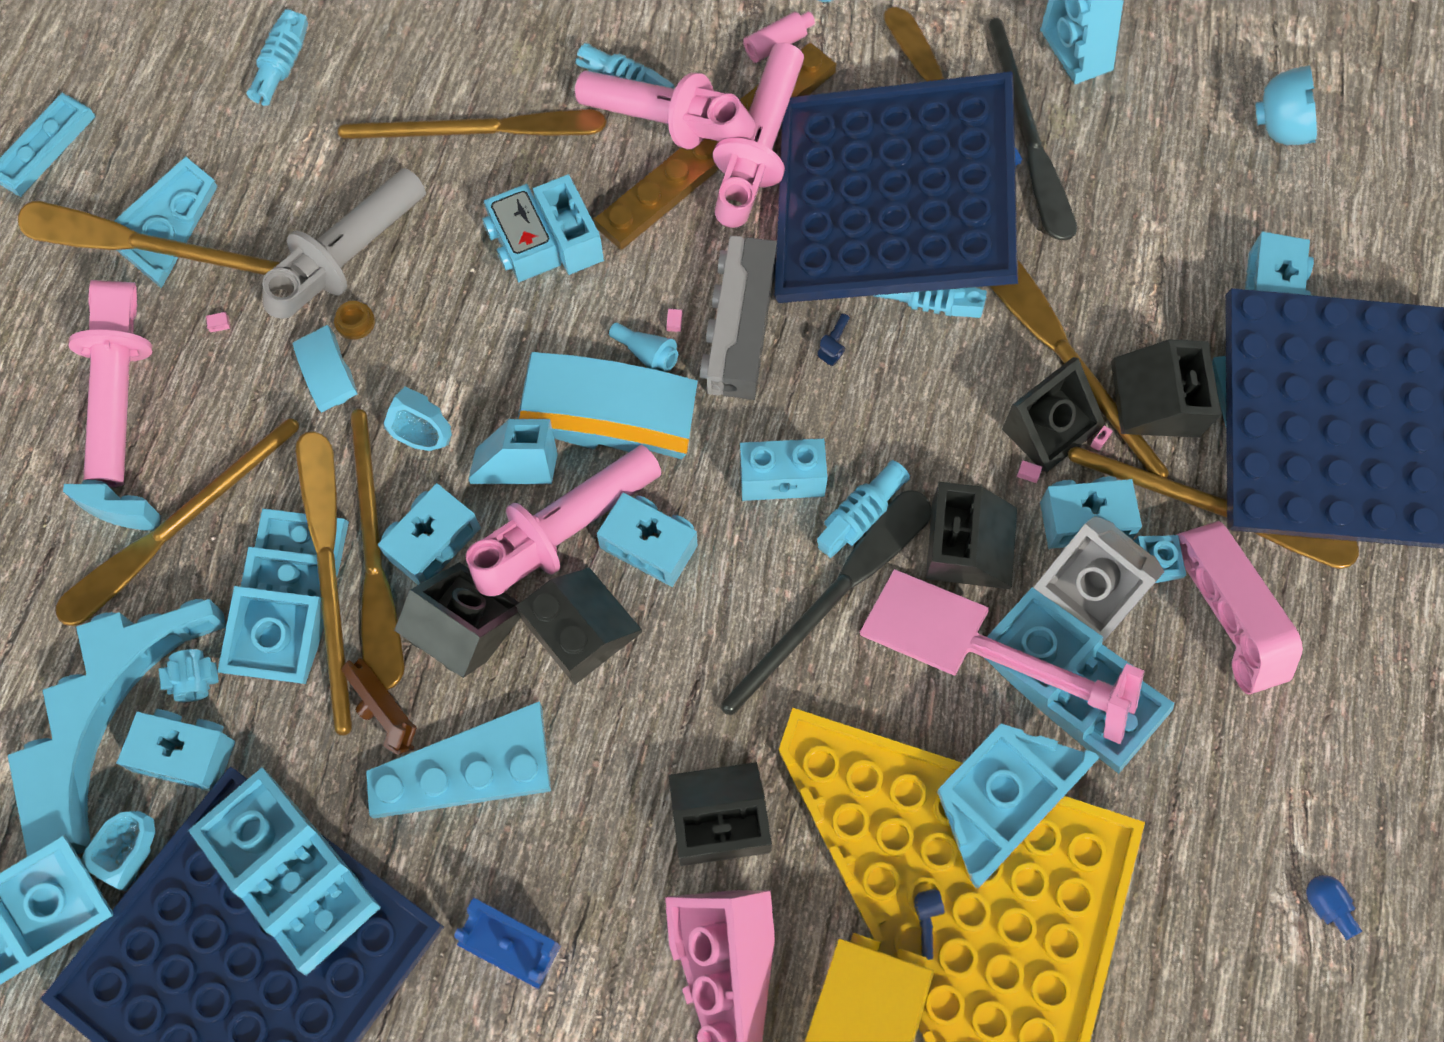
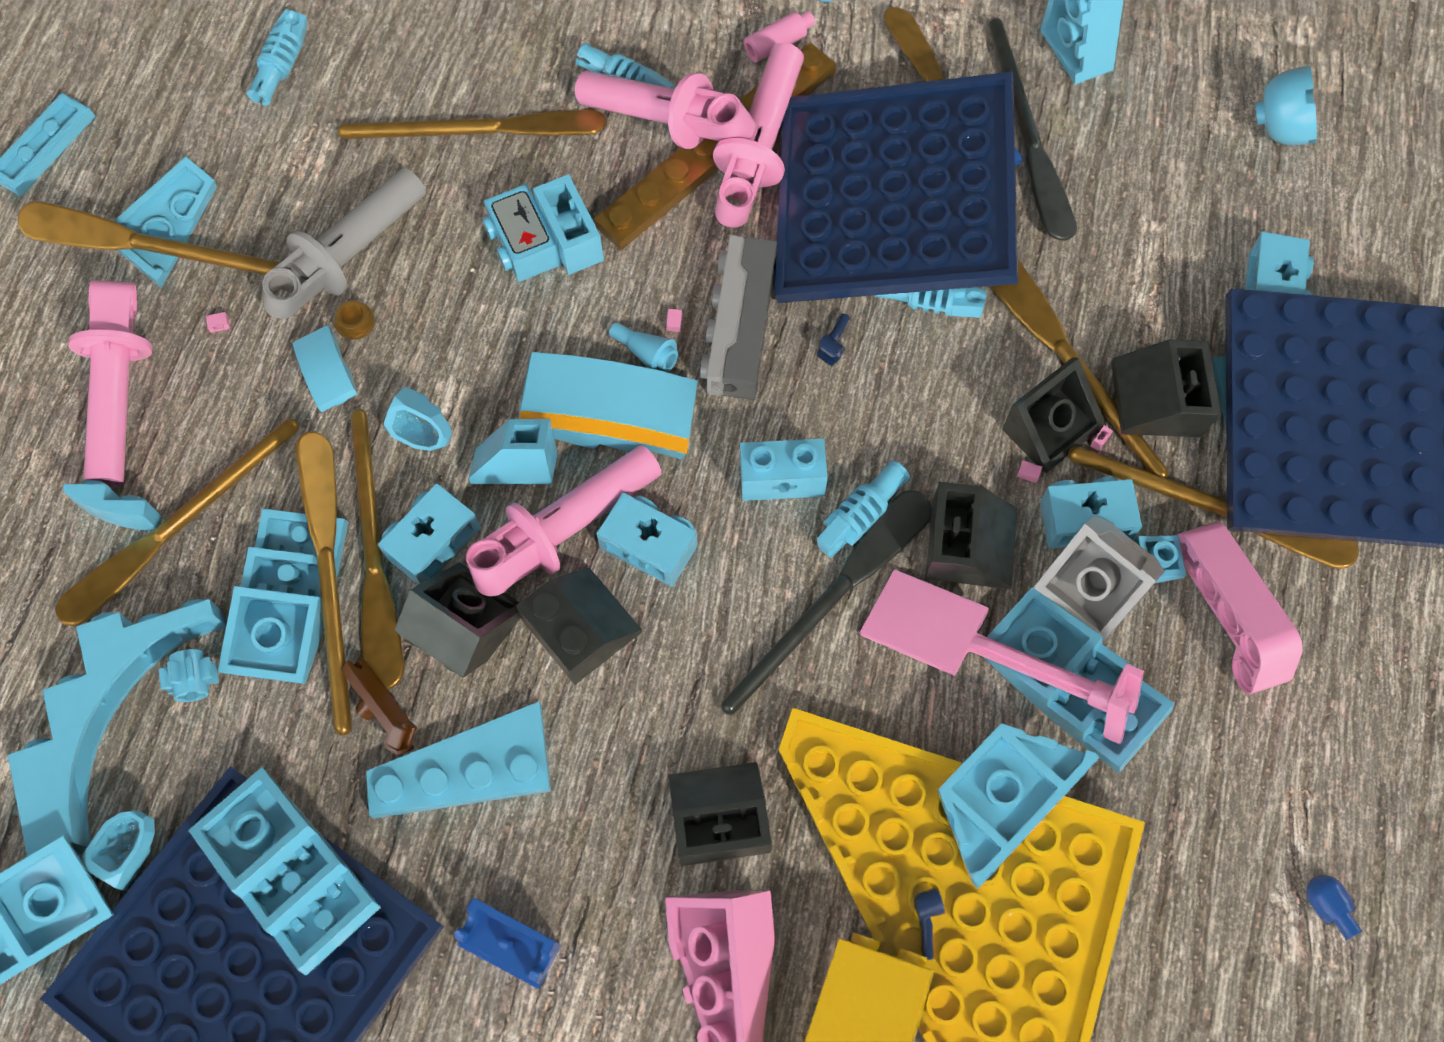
(152, 753): medium azure brick -> none

